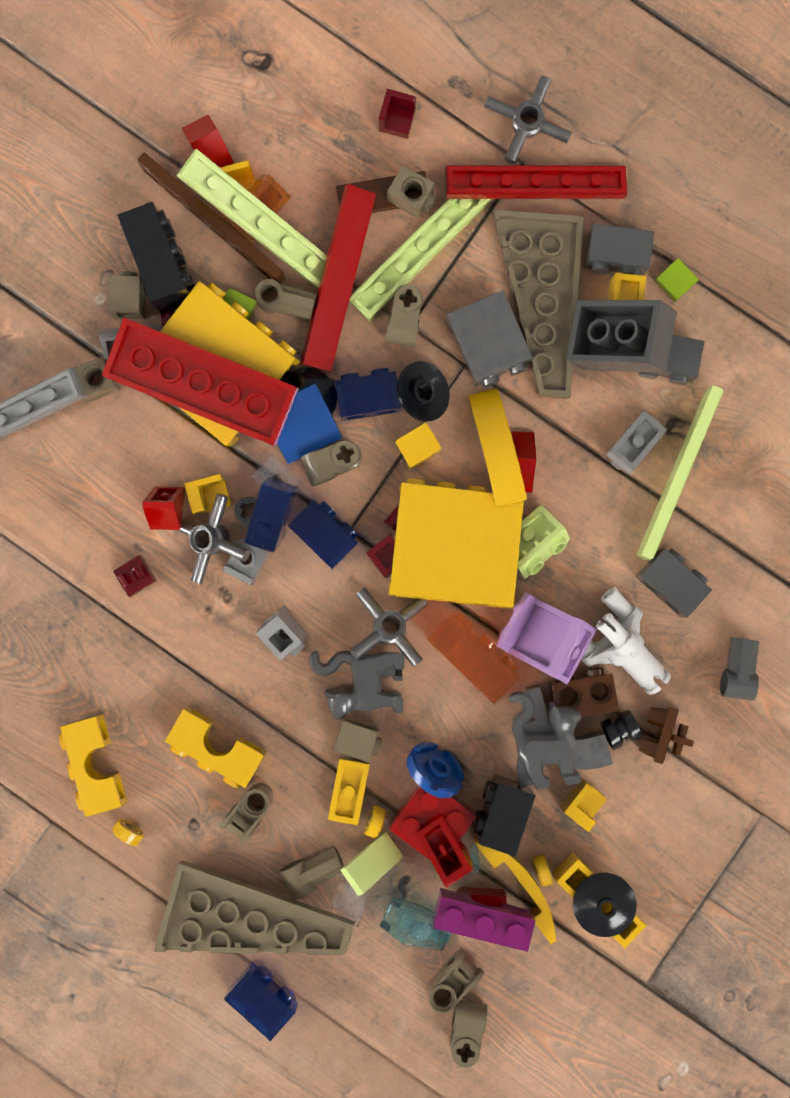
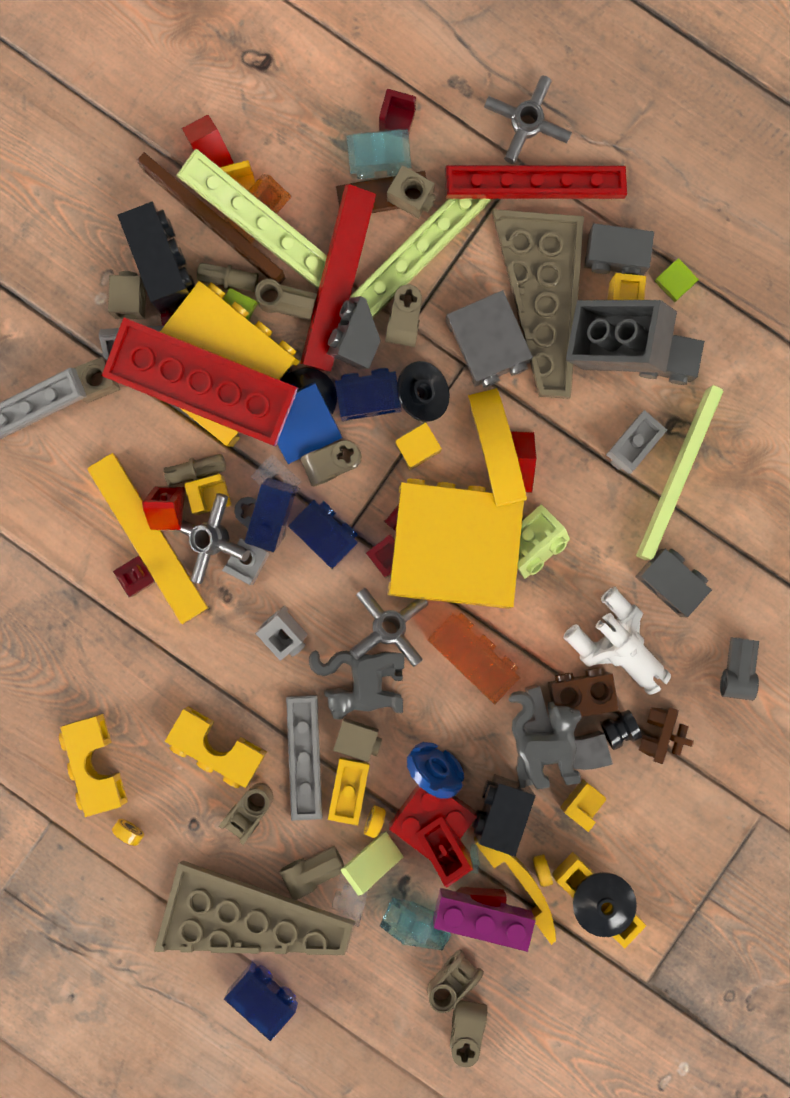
(149, 544): none -> yellow tile
(194, 469): none -> dark tan axle
(227, 276): none -> dark tan axle
(304, 757): none -> light grey tile
(356, 335): none -> dark grey slope
(378, 152): none -> clear light blue brick
(546, 637): lavender panel -> none

